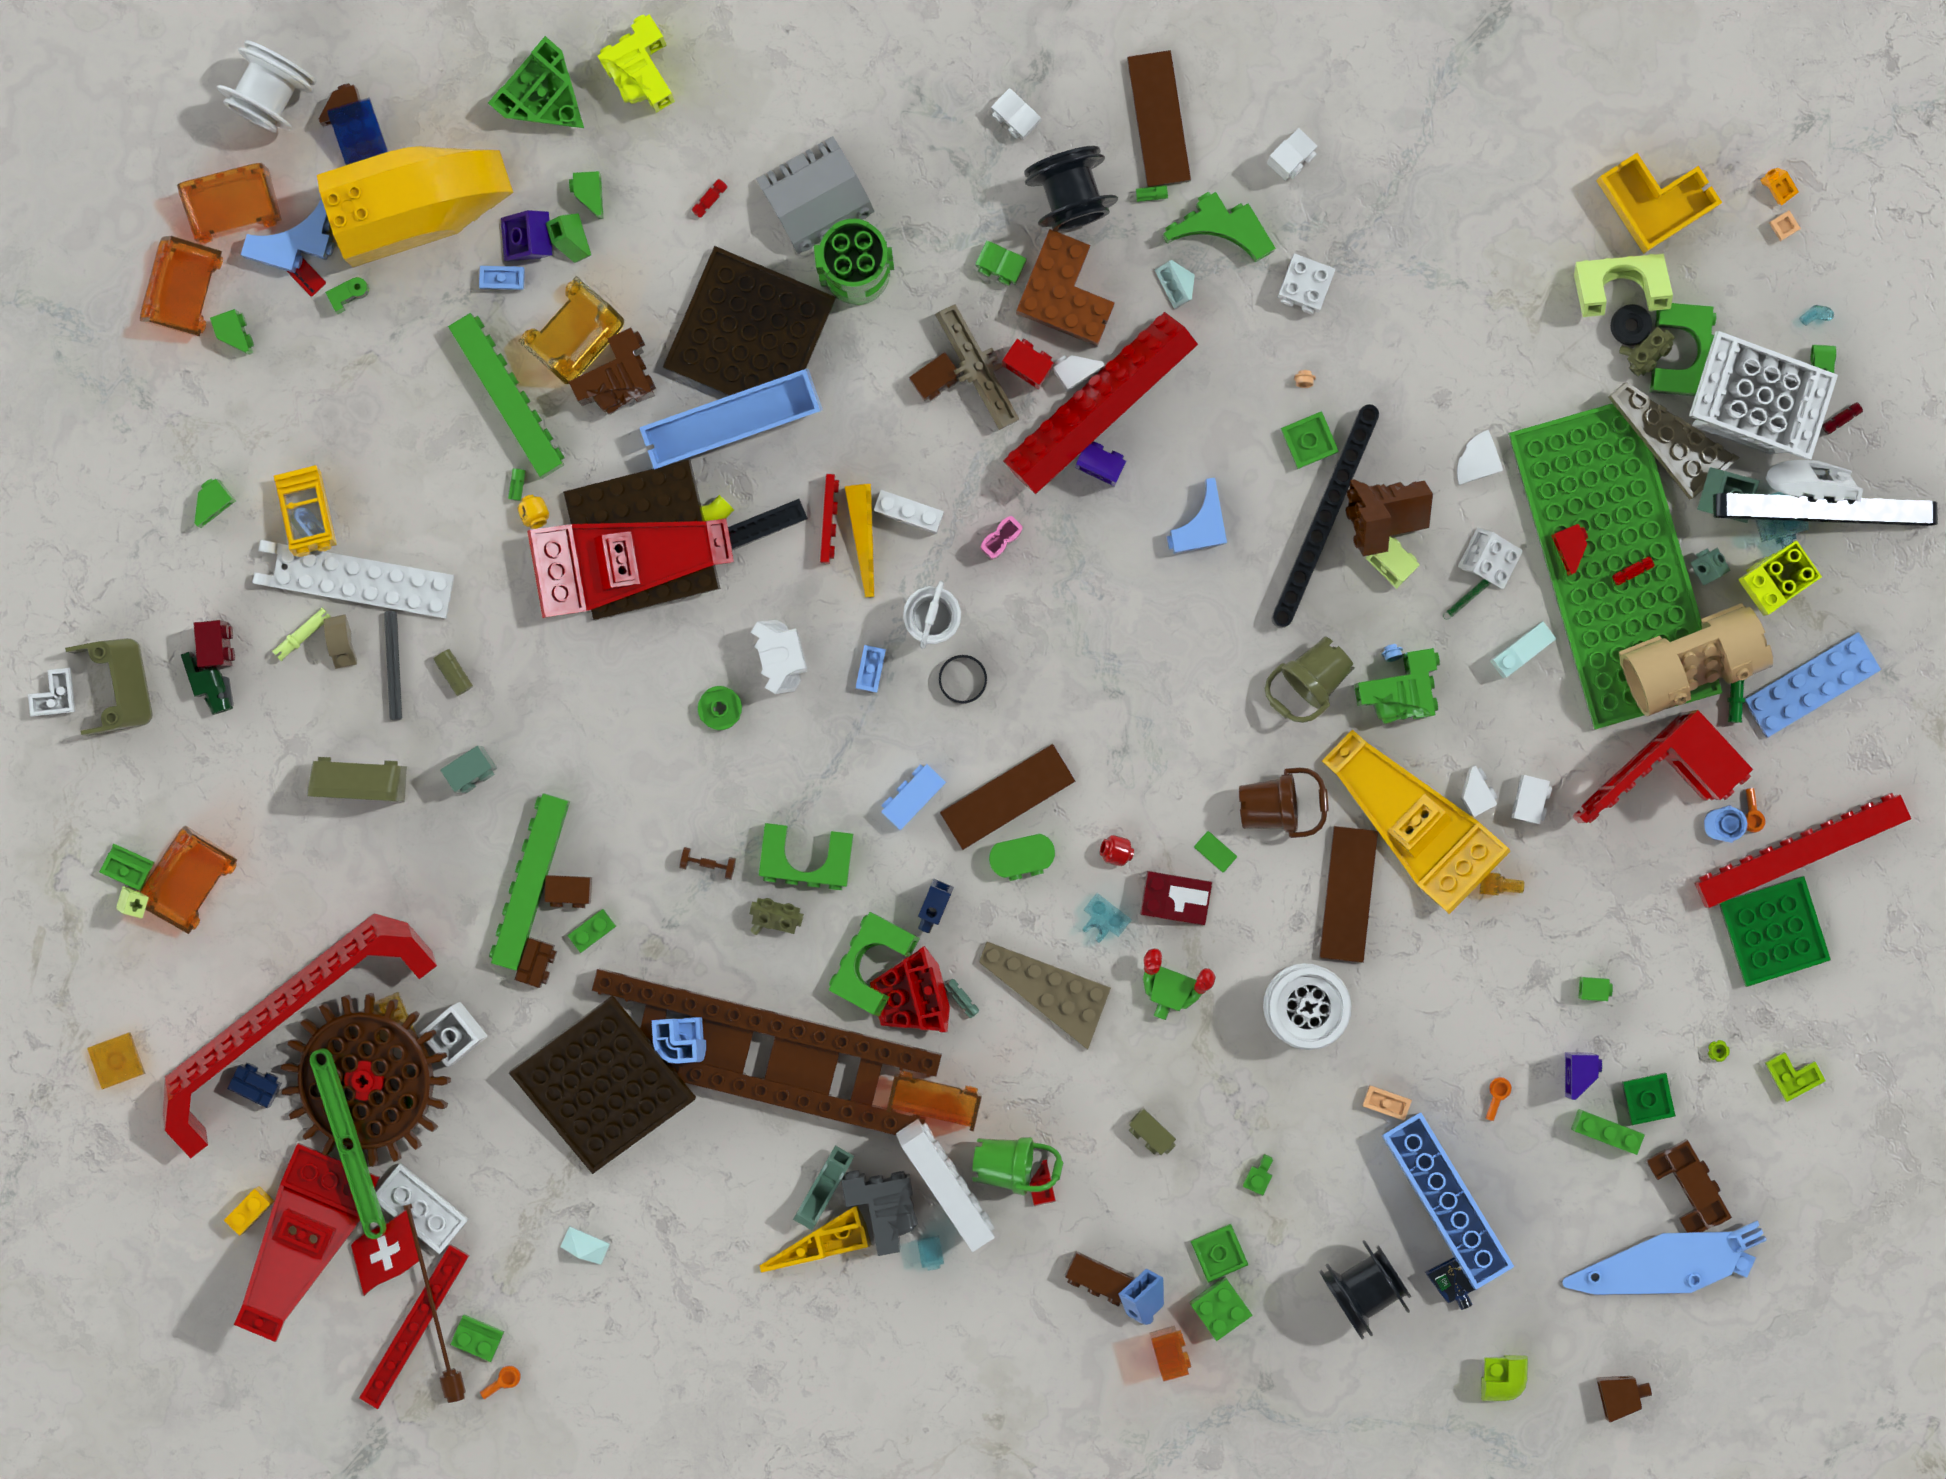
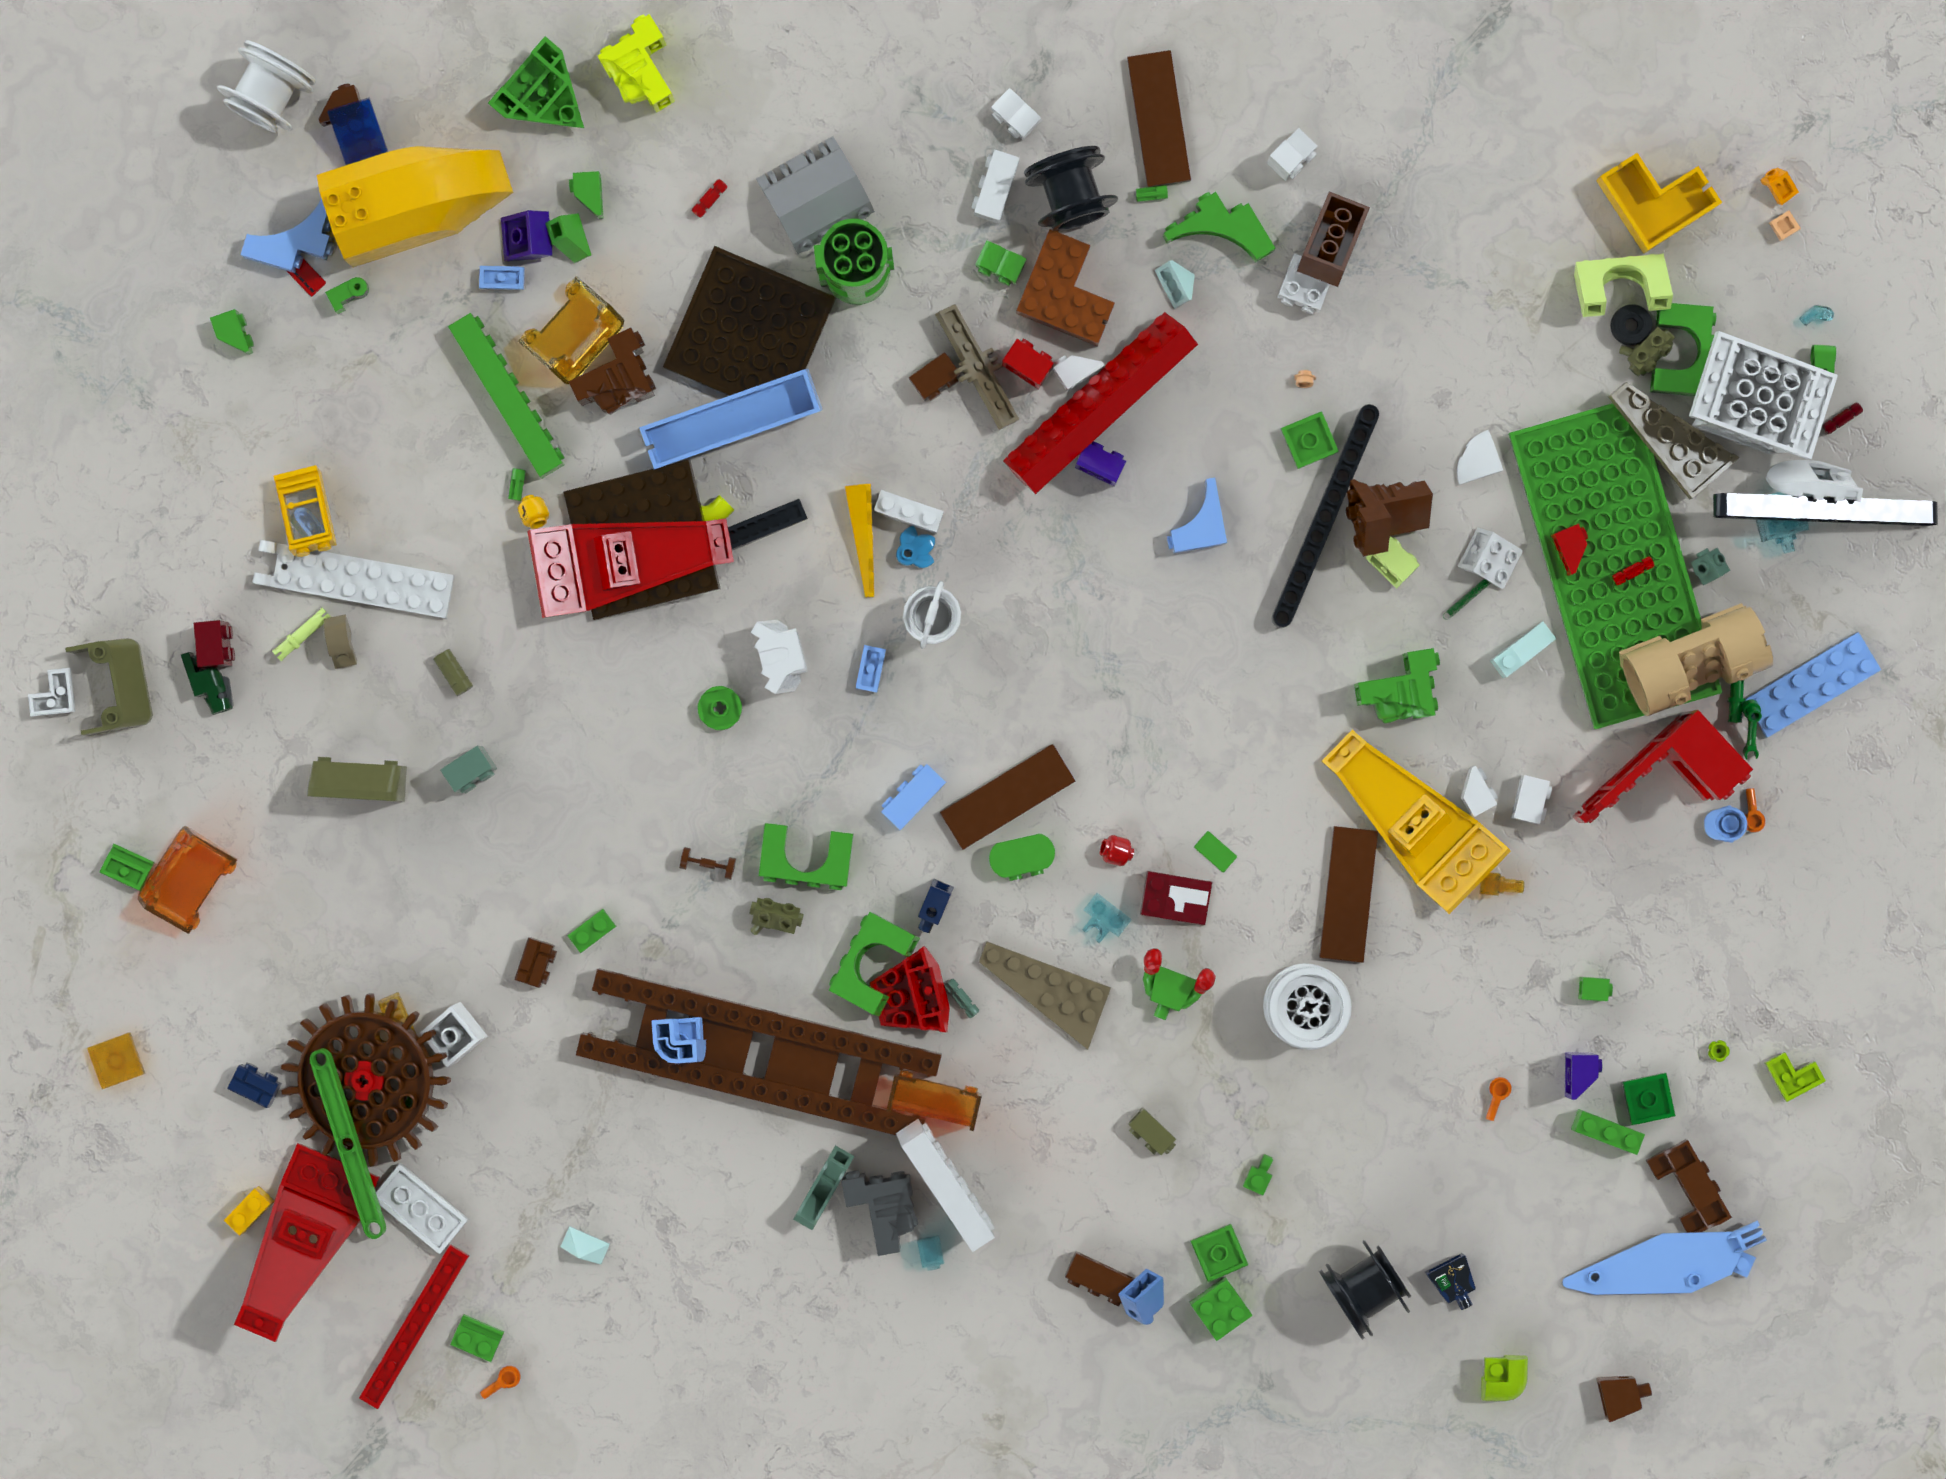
(132, 902): yellowish green piece -> none
(179, 285): clear orange windscreen -> none
(211, 501): bright green slope -> none
(229, 201): clear orange windscreen -> none
(373, 937): red arch -> none
(391, 1256): flag -> none
(393, 665): dark grey axle -> none
(530, 881): bright green brick -> none
(568, 890): reddish brown brick -> none
(602, 1084): dark brown plate -> none
(828, 528): red plate -> none
(838, 1236): yellow wedge -> none
(918, 546): none -> dark azure plate
(963, 656): black tyre -> none
(995, 186): none -> white brick
(1006, 533): bright pink brick -> none
(1010, 1164): bright green piece -> none
(1040, 1178): red slope -> none
(1169, 1353): clear orange brick -> none
(1275, 804): reddish brown piece -> none
(1312, 677): olive piece -> none
(1333, 239): none -> reddish brown brick
(1386, 1102): light nougat plate -> none
(1392, 653): light blue plate -> none
(1447, 1201): light blue brick -> none
(1725, 482): sand green brick -> none
(1753, 714): none -> green brick
(1774, 931): green plate -> none
(1779, 577): neon yellow brick -> none
(1803, 850): red brick -> none

